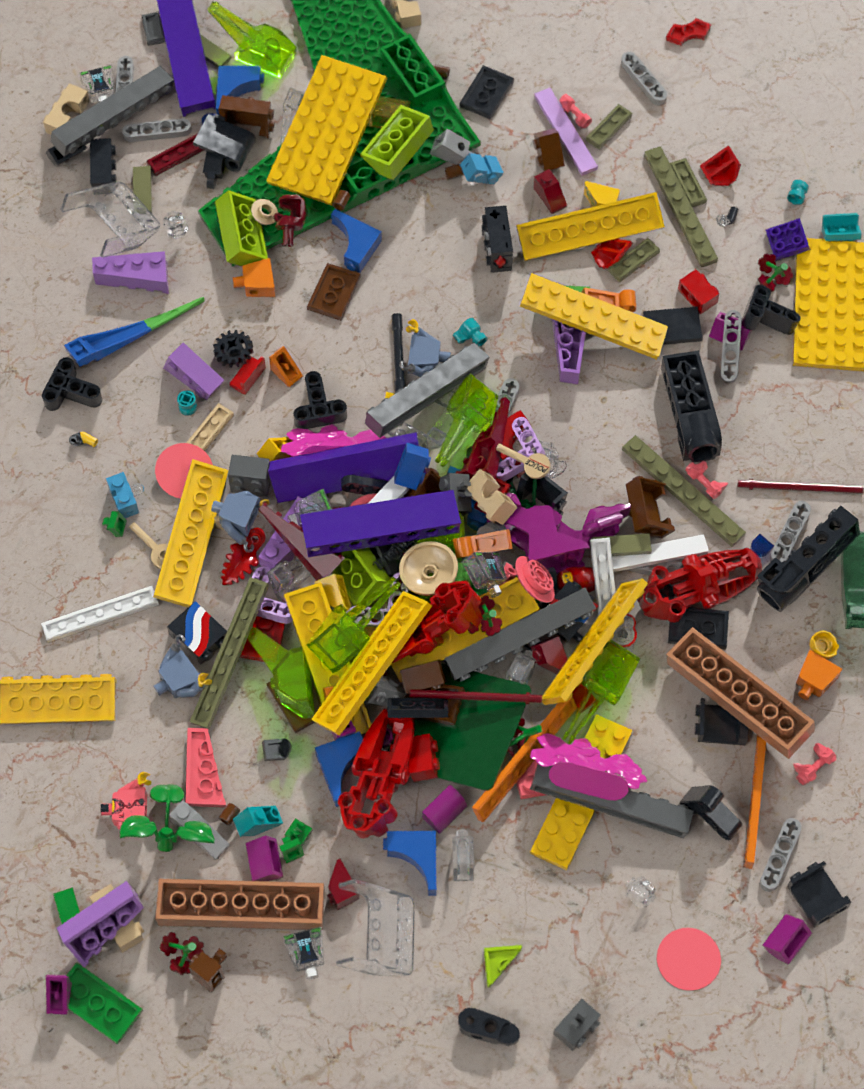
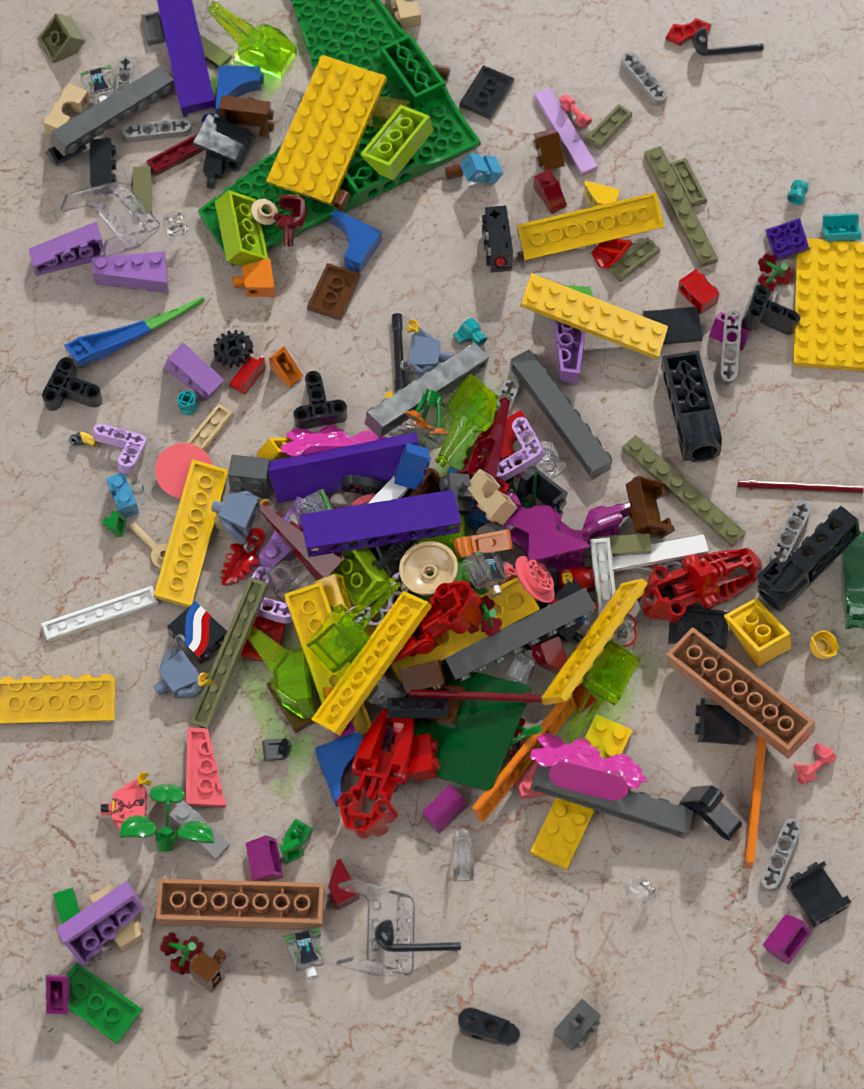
(61, 38): none -> olive slope
(67, 250): none -> medium lavender wedge
(131, 442): none -> lavender beam
(229, 813): reddish brown hinge -> none
(257, 820): teal slope -> none
(385, 938): none -> black piece
(417, 849): blue arch -> none
(430, 398): none -> plant
(450, 147): light grey torso -> none
(498, 959): lime tile -> none
(535, 466): tan piece -> none
(561, 414): none -> dark grey brick
(625, 299): orange plate -> none
(688, 959): coral sticker -> none
(696, 471): coral piece -> none
(700, 44): none -> black piece
(722, 168): red slope -> none
(723, 220): arm -> none
(759, 632): none -> yellow slope
(761, 546): clear blue tile -> none
(816, 675): orange torso -> none

